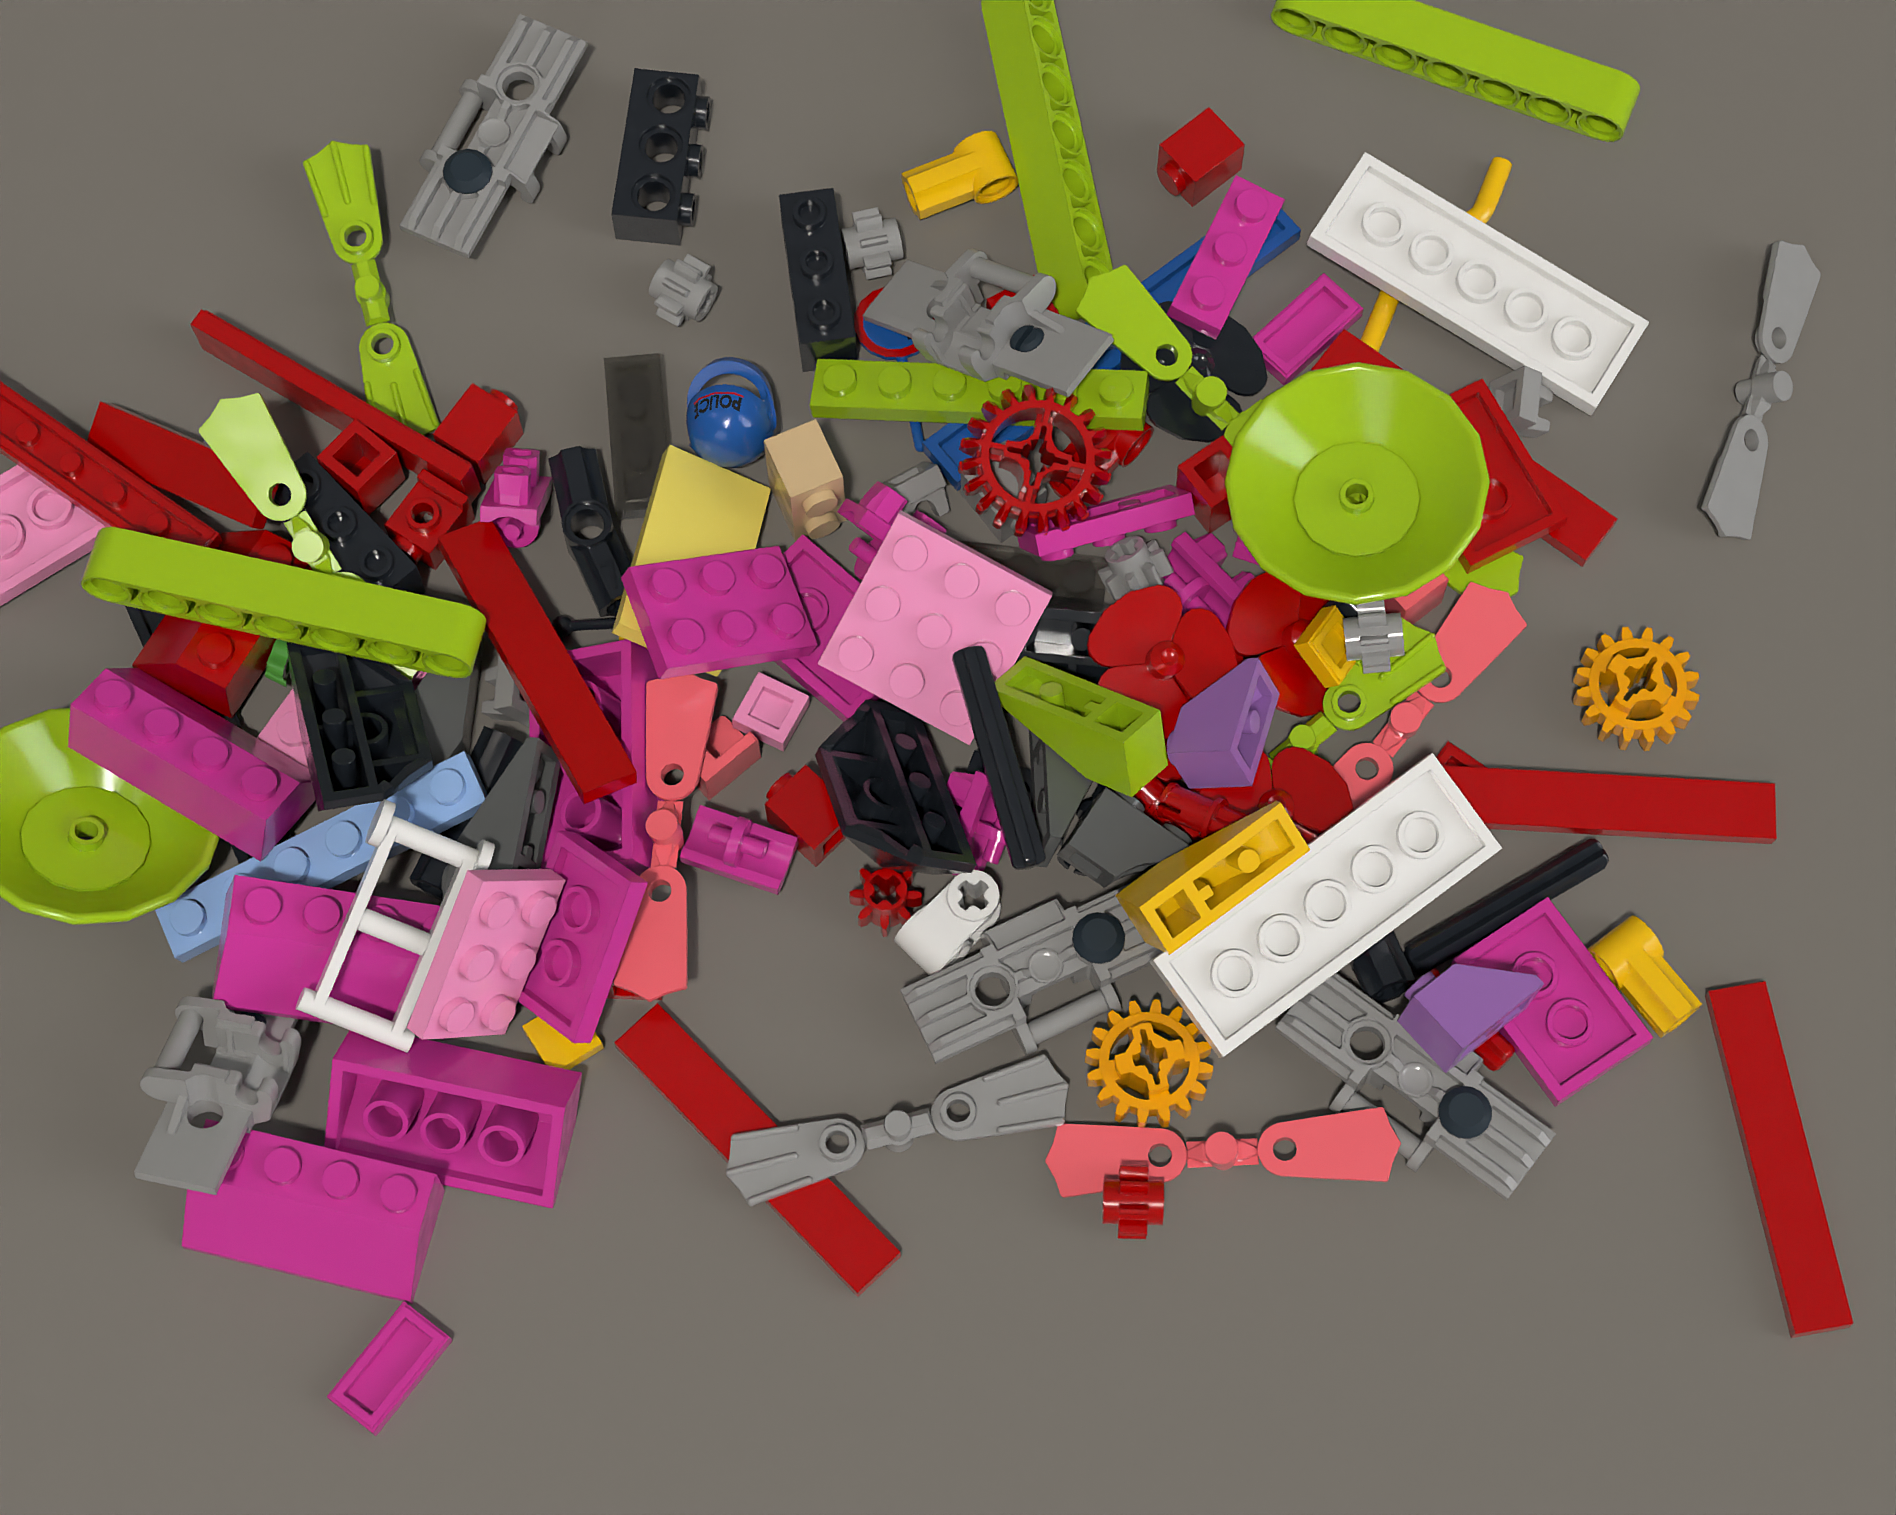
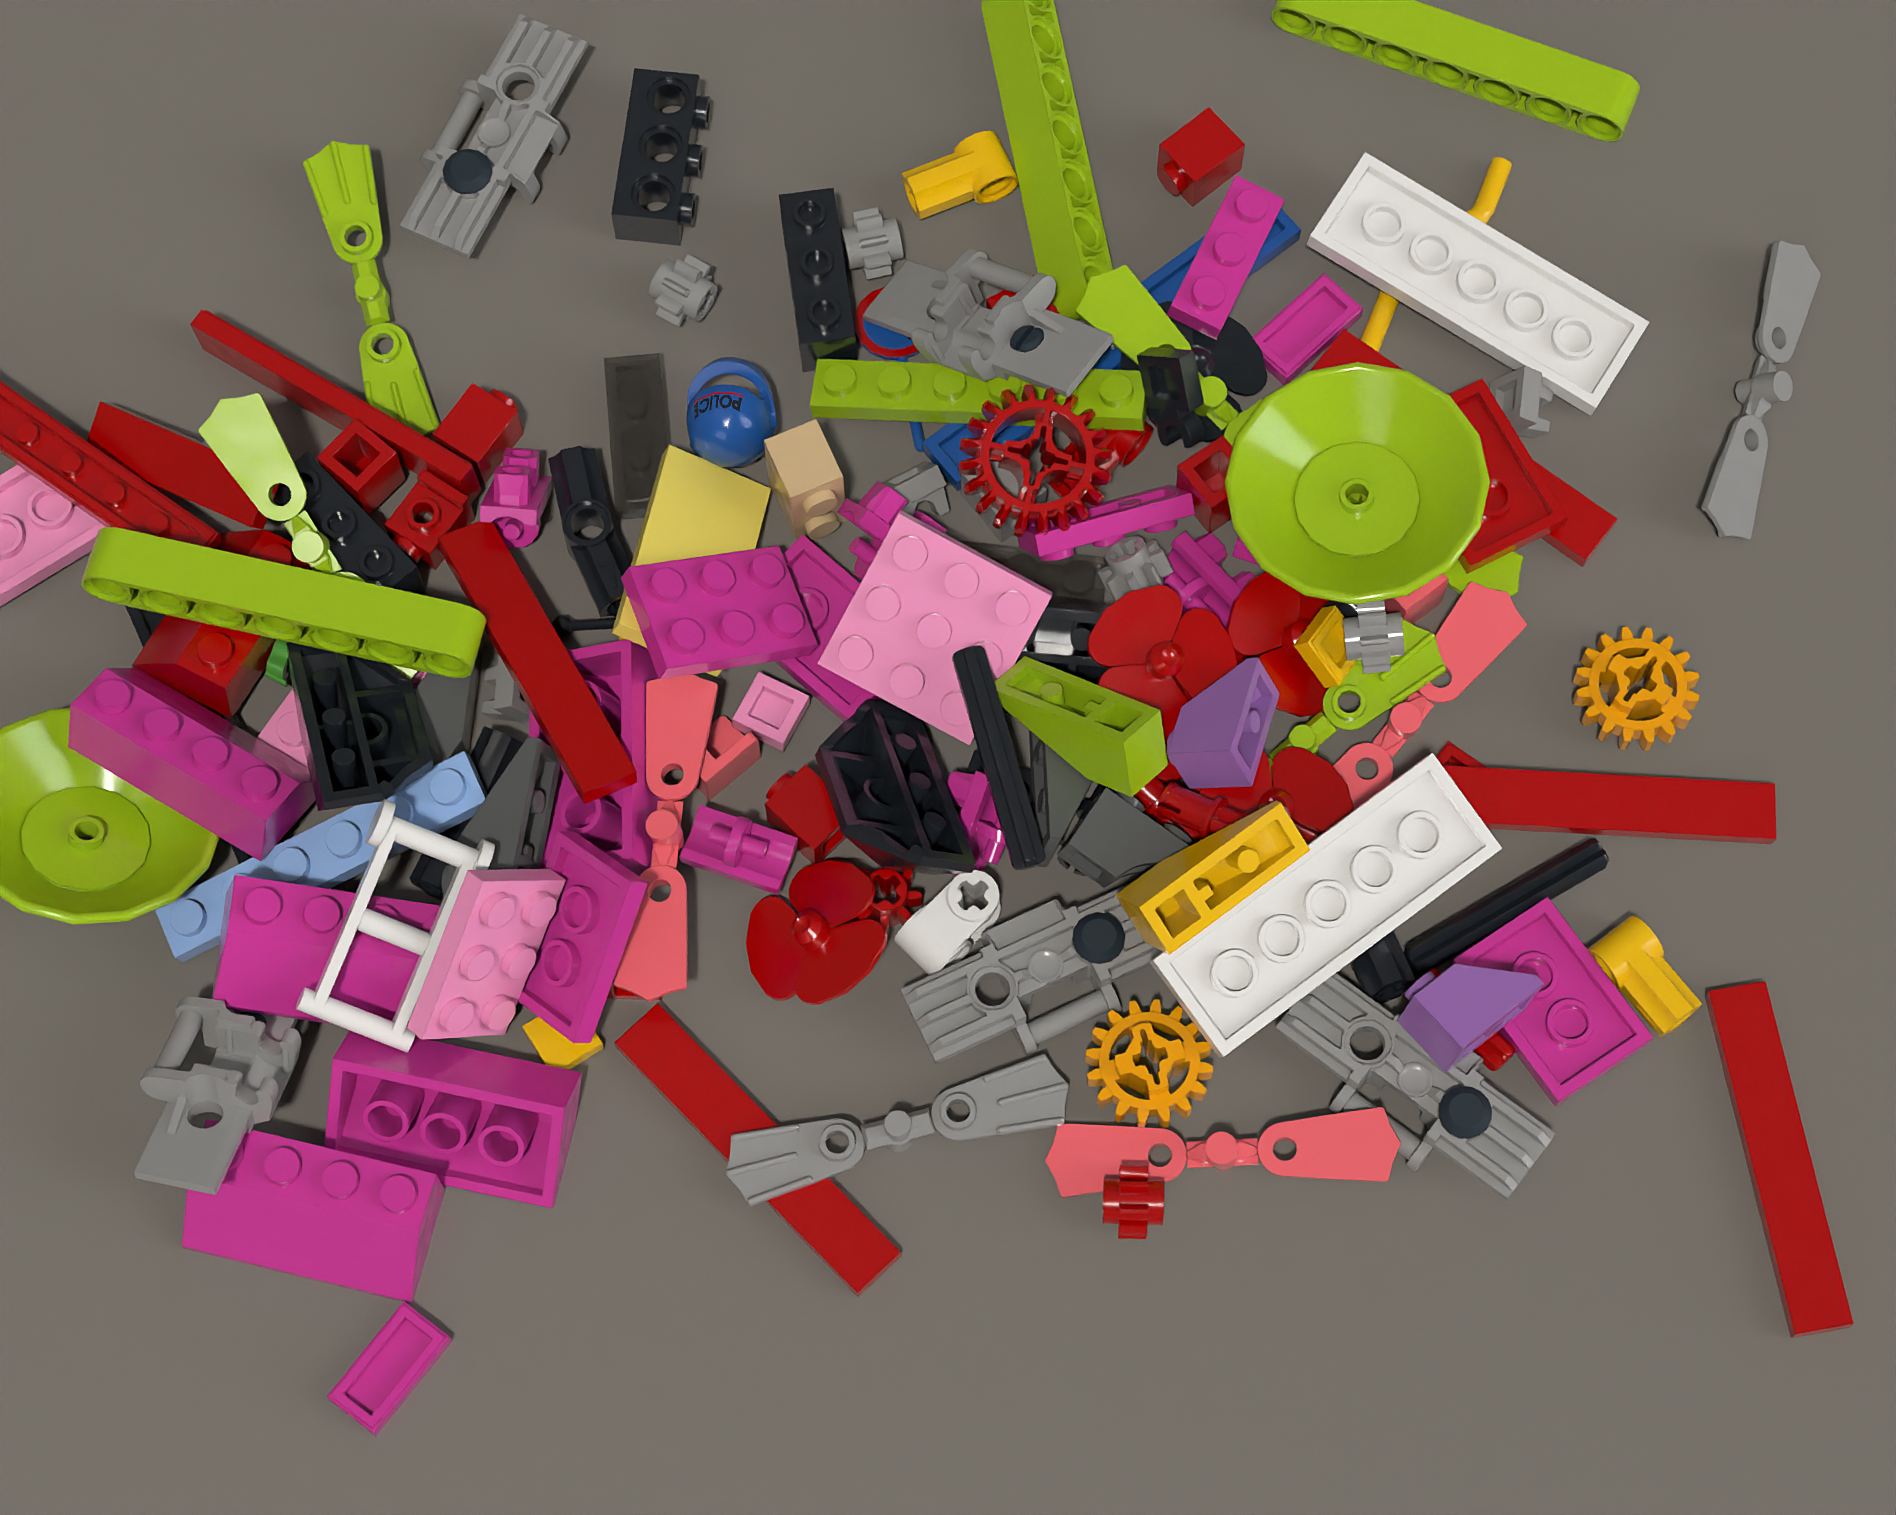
(807, 949): none -> red piece
(1174, 387): none -> black plate

